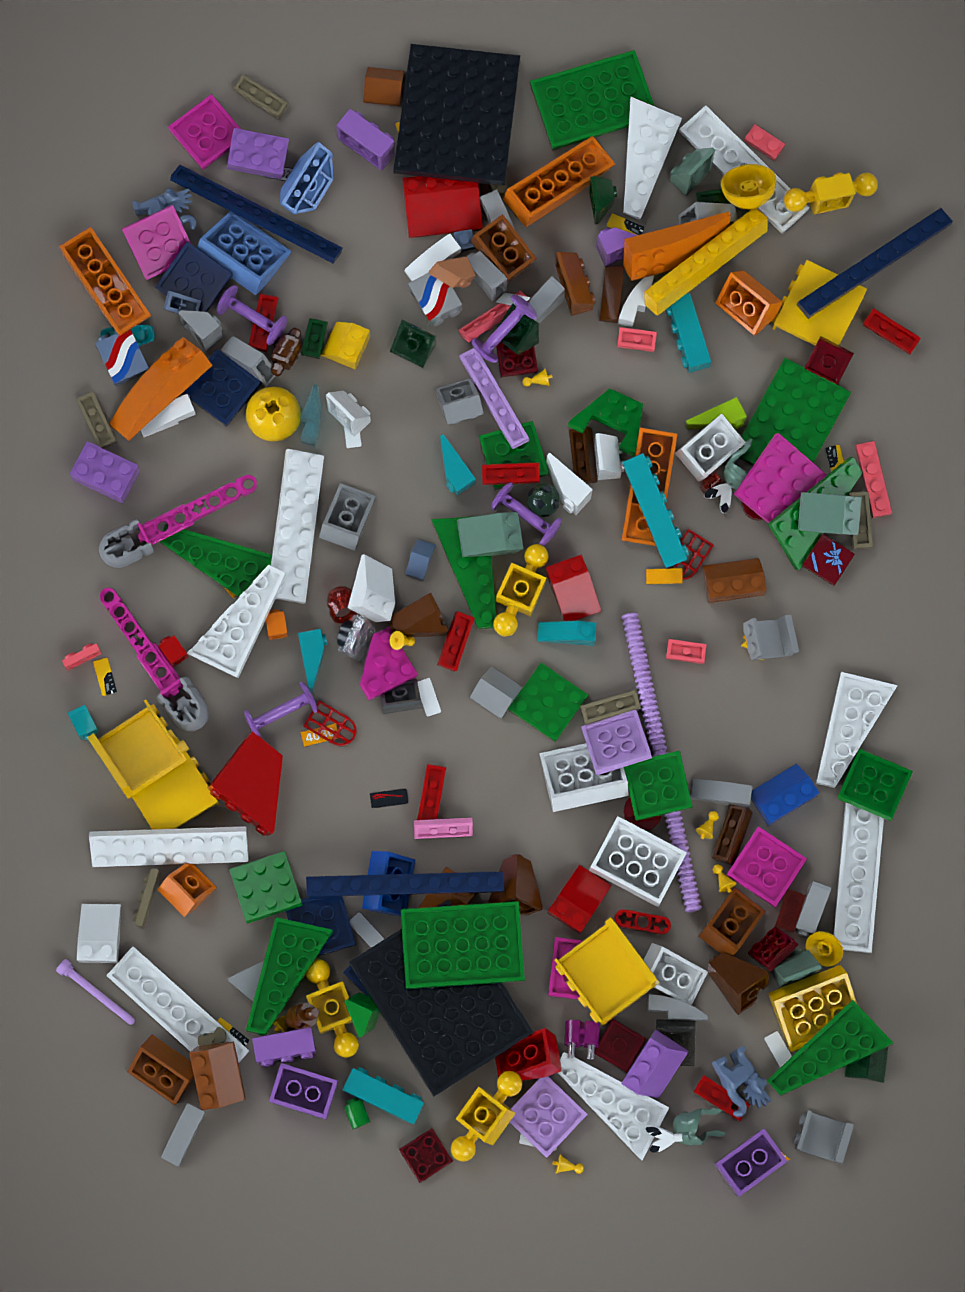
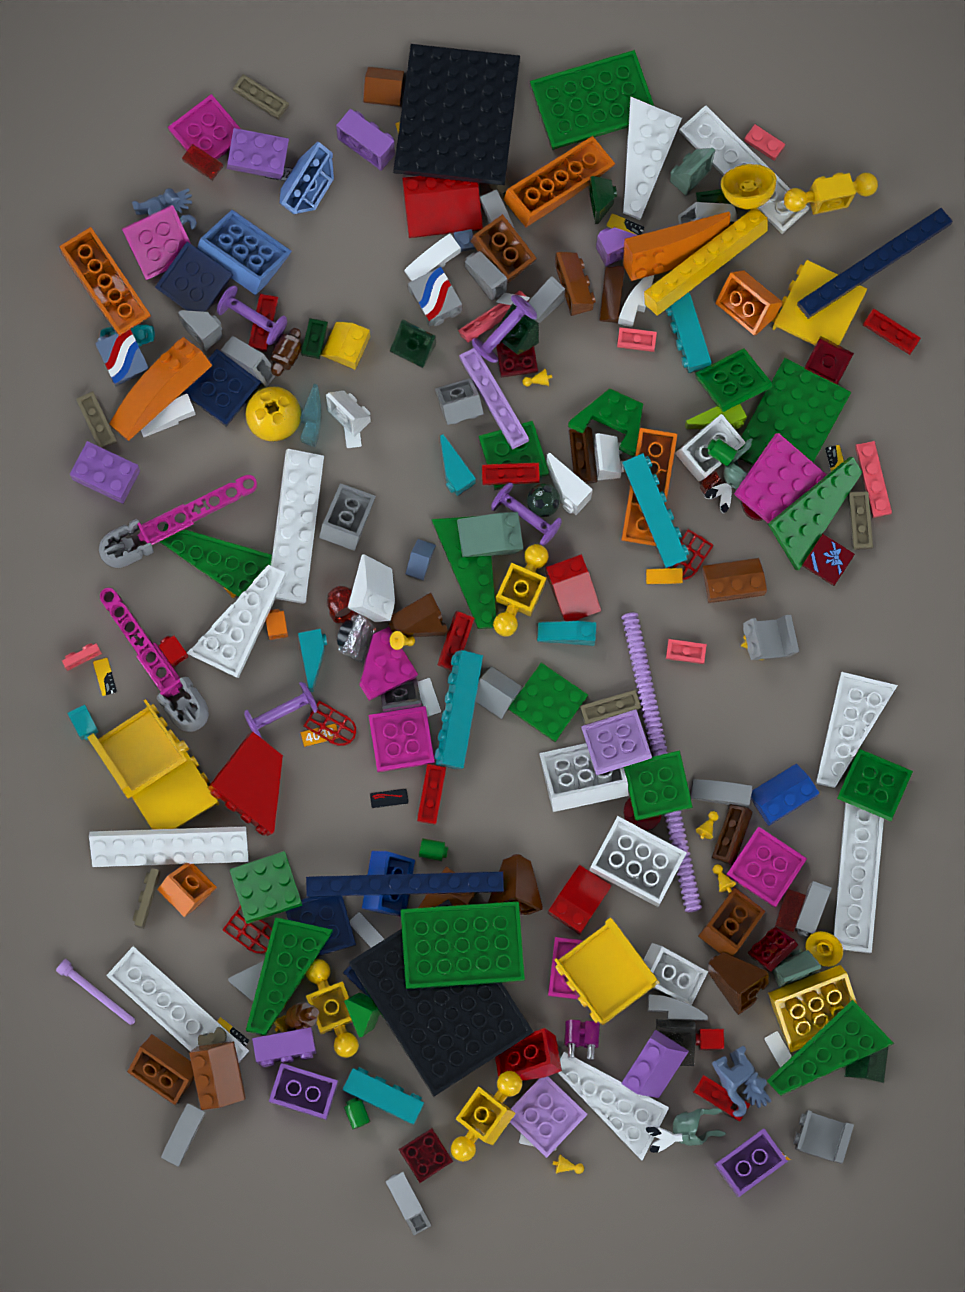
(99, 933): white slope -> none
(177, 302): sand blue slope -> none
(202, 162): none -> clear red plate
(242, 931): none -> red window
(256, 214): dark blue plate -> none
(401, 739): none -> dark pink plate
(408, 1203): none -> light grey slope
(433, 849): none -> green brick
(443, 828): bright pink tile -> none
(454, 272): nougat slope -> none
(459, 709): none -> teal brick
(619, 1045): dark red tile -> none
(656, 930): red beam -> none
(710, 1039): none -> red brick
(721, 451): none -> green brick
(733, 380): none -> green plate
(829, 513): sand green slope -> none

